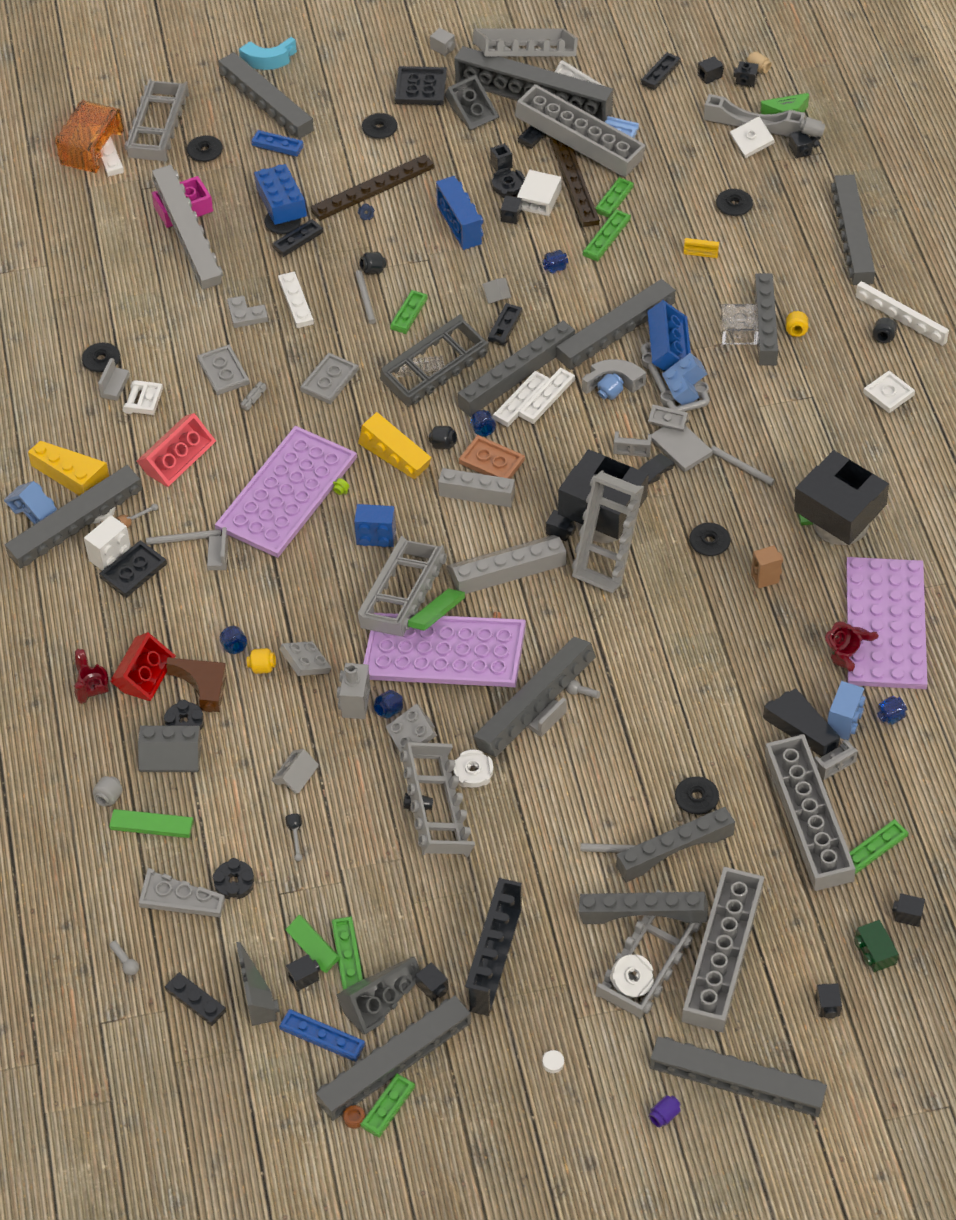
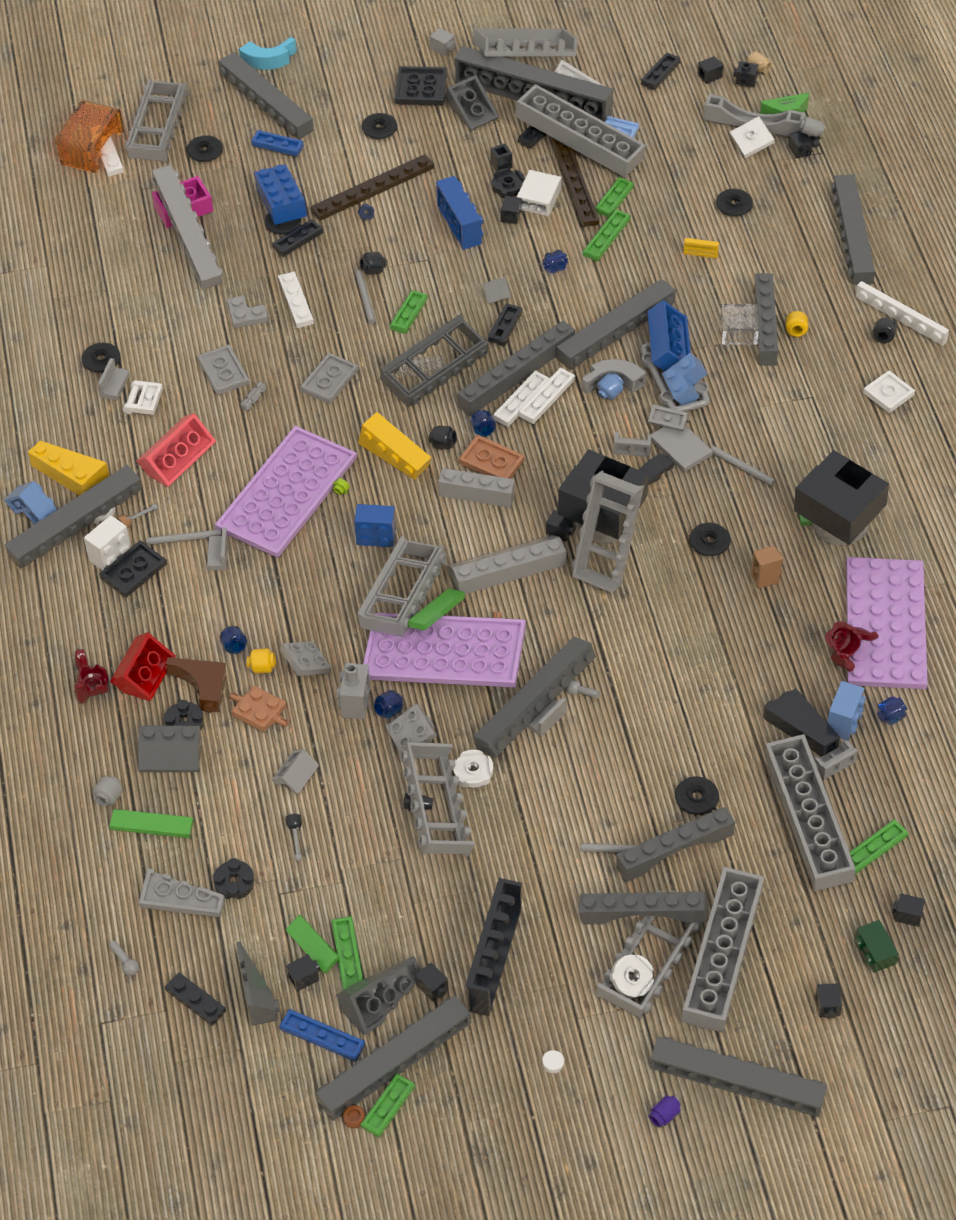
(259, 709): none -> nougat plate

